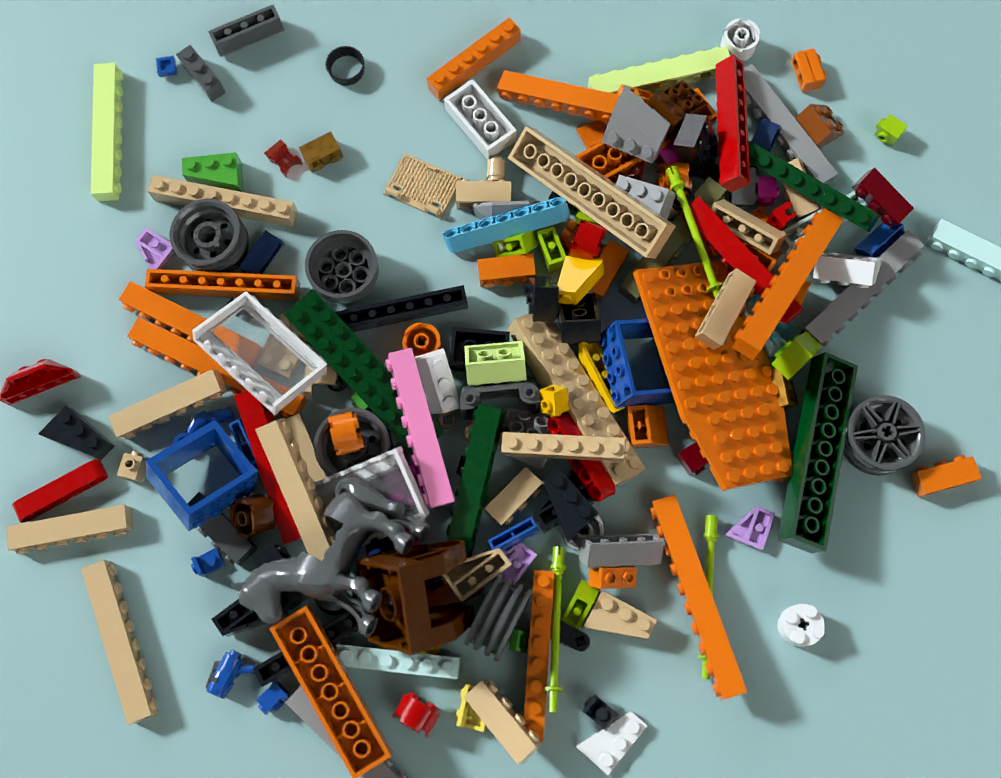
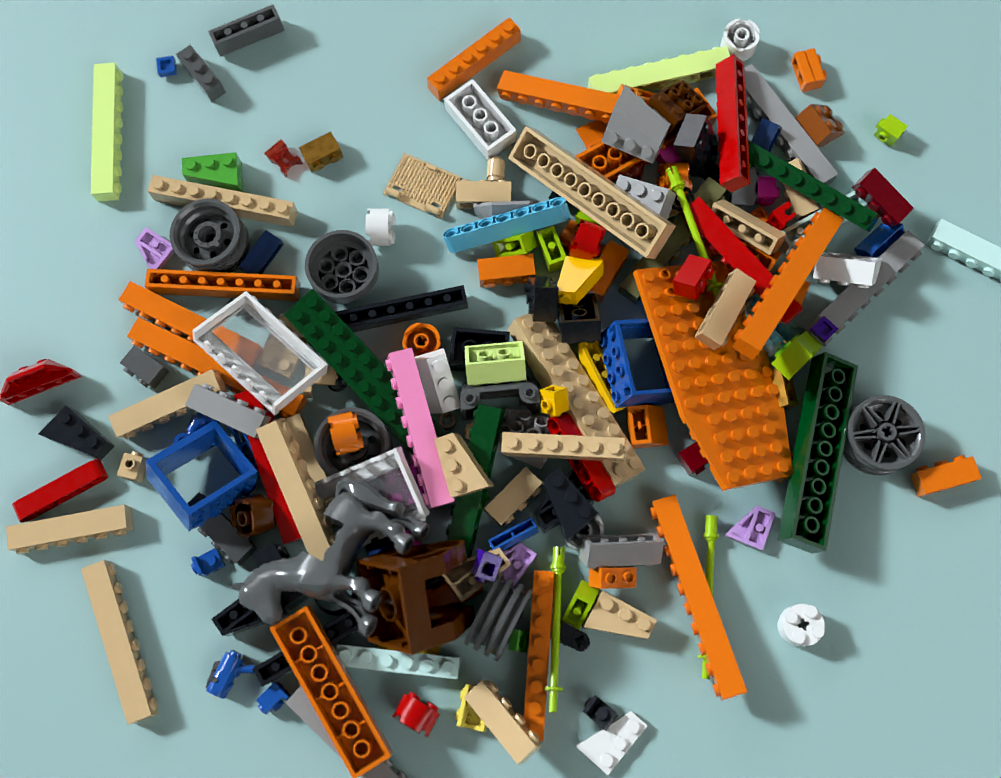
(146, 368): none -> dark grey brick
(226, 410): none -> light grey brick
(340, 52): black tyre -> none
(359, 403): bright green plate -> none
(379, 227): none -> white brick
(460, 467): none -> tan wedge
(492, 566): none -> dark purple brick
(693, 277): none -> red brick
(823, 329): none -> dark purple tile

